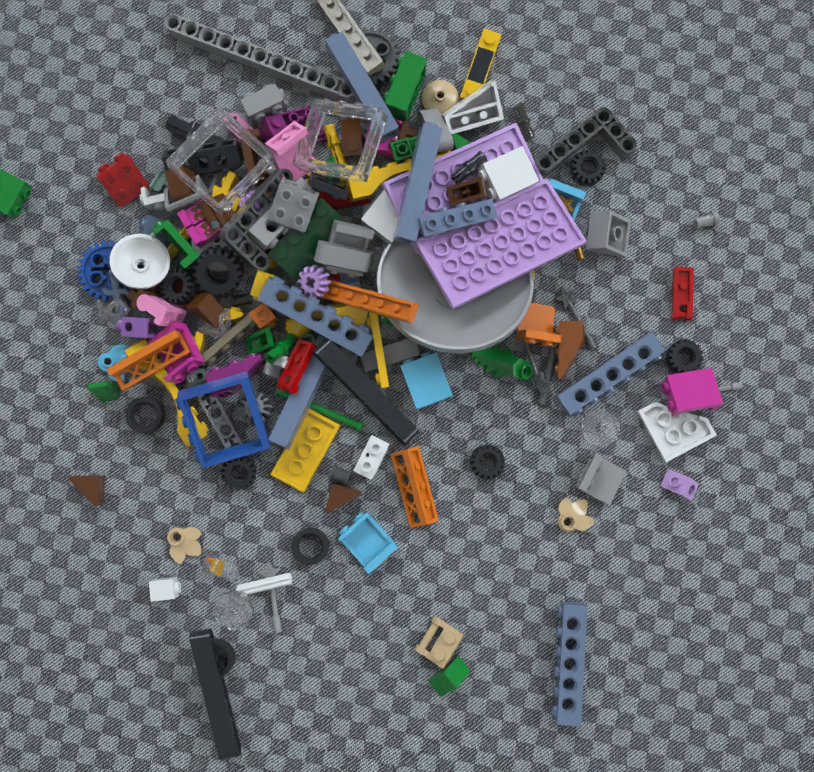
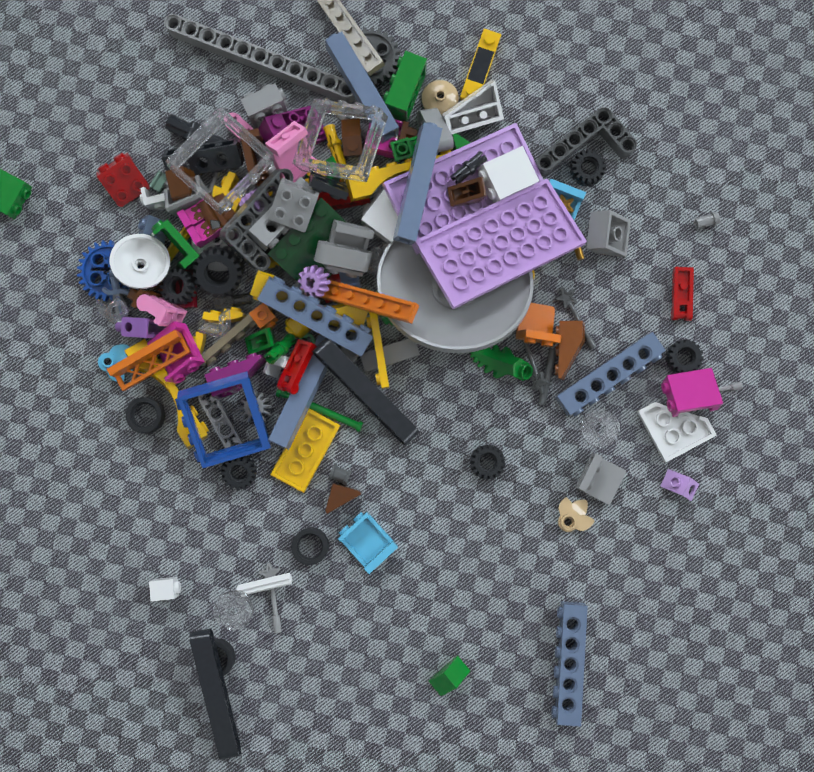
(91, 486): reddish brown slope -> none
(104, 391): green slope -> none
(186, 545): tan plate -> none
(193, 378): sand green piece -> none
(206, 308): reddish brown slope -> none
(221, 567): clear leg -> none
(369, 465): white window -> none
(417, 486): orange fence -> none
(426, 380): medium azure panel -> none
(445, 644): tan plate -> none
(458, 217): sand blue bracket -> none
(523, 122): clear smoke axle -> none

